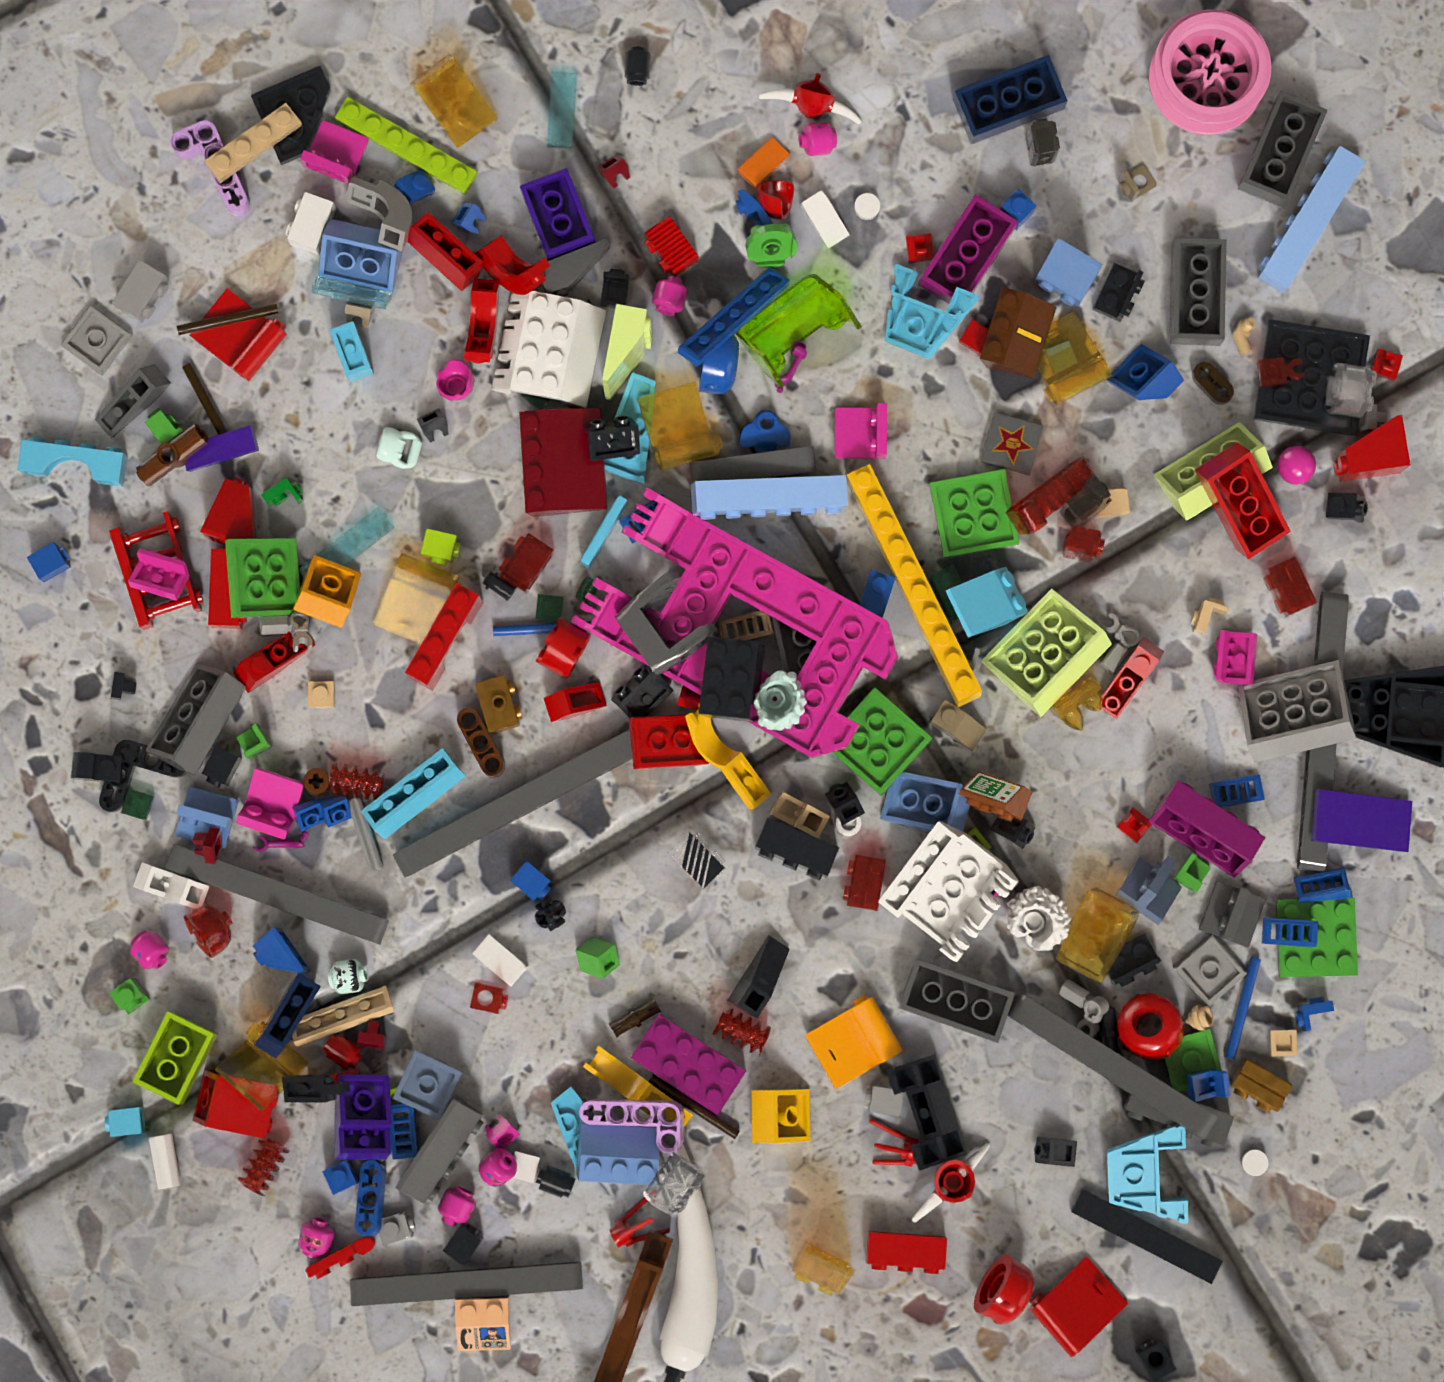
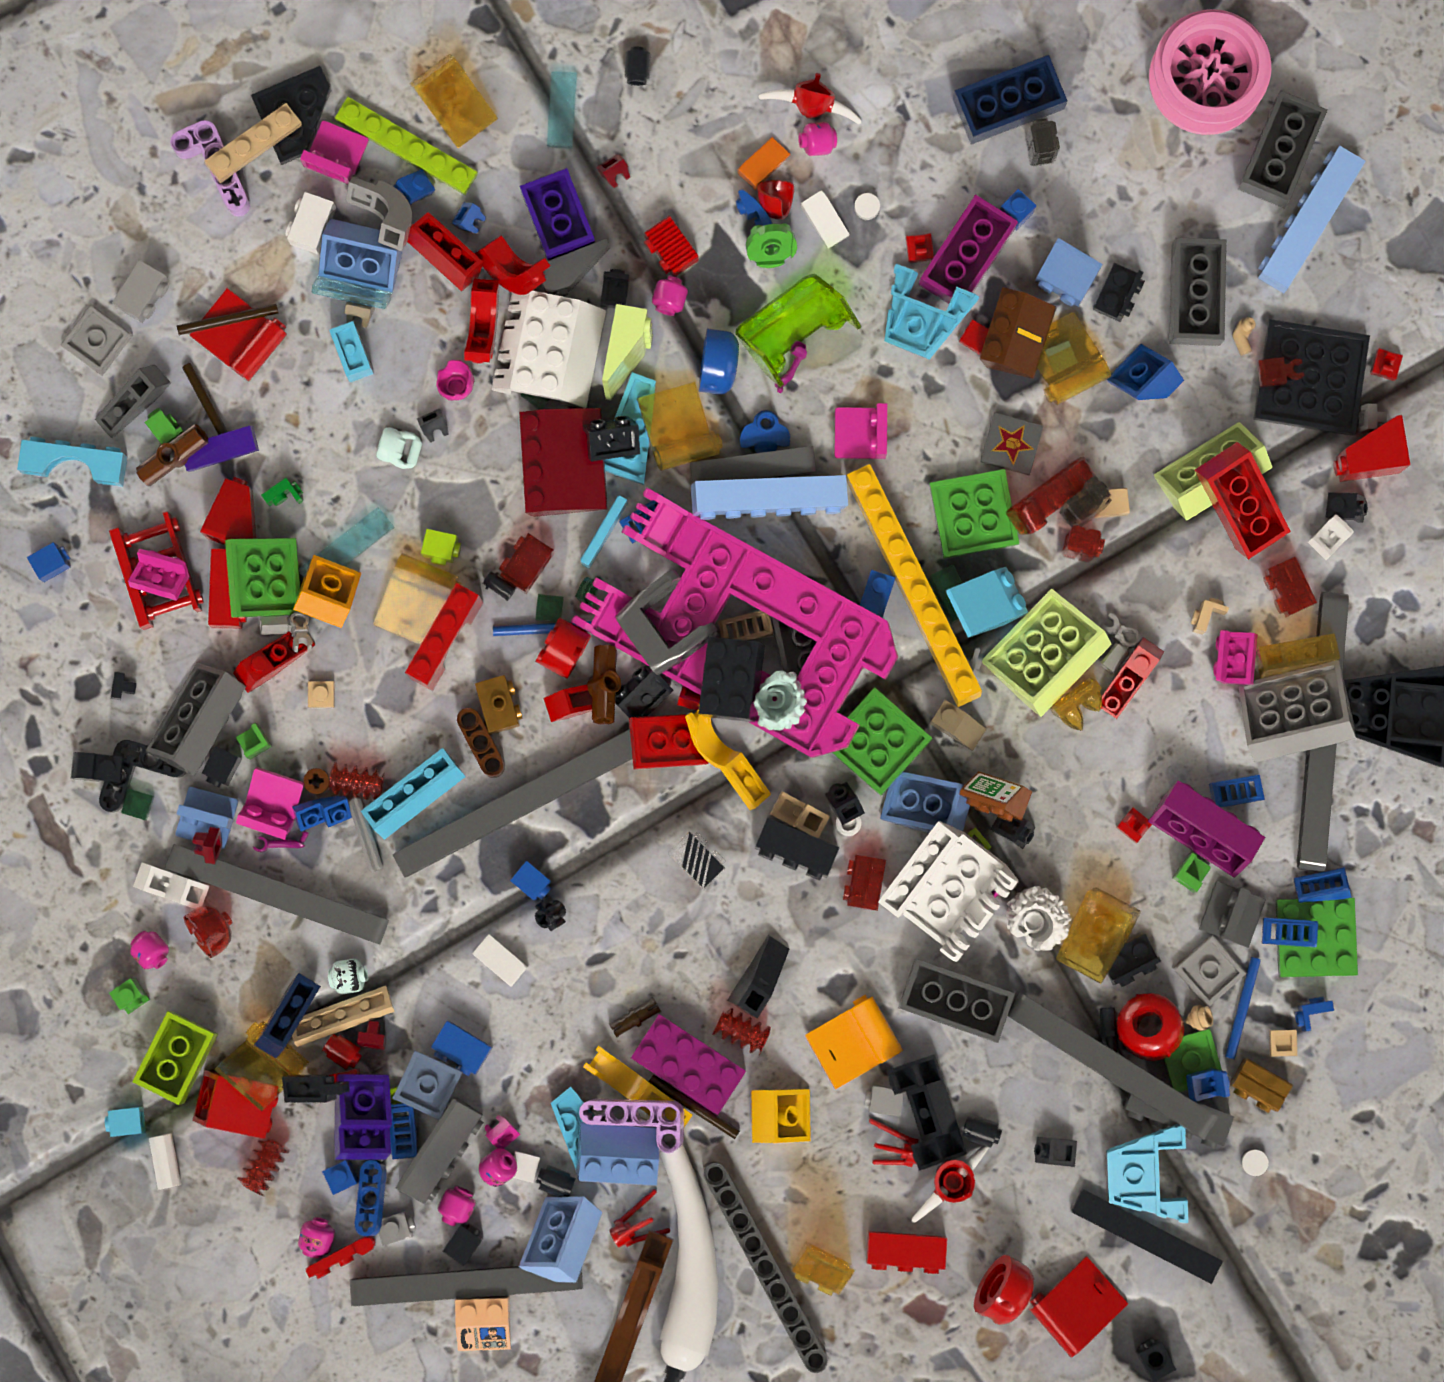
(278, 952): blue slope -> none
(461, 1048): none -> blue brick
(499, 1000): clear red bracket -> none
(561, 1238): none -> light blue slope
(597, 957): bright green panel -> none
(604, 684): none -> reddish brown piece
(674, 1185): clear brick -> none
(733, 316): blue tile -> none
(769, 1279): none -> dark grey beam
(982, 1131): none -> black brick
(1093, 1006): light grey bar -> none
(1129, 187): dark tan bracket -> none
(1150, 888): sand blue bracket -> none
(1217, 379): dark brown beam -> none
(1296, 465): dark pink hair -> none
(1296, 655): none -> clear yellow slope
(1331, 536): none -> white bracket
(1350, 390): clear brick -> none
(1361, 820): dark purple tile -> none

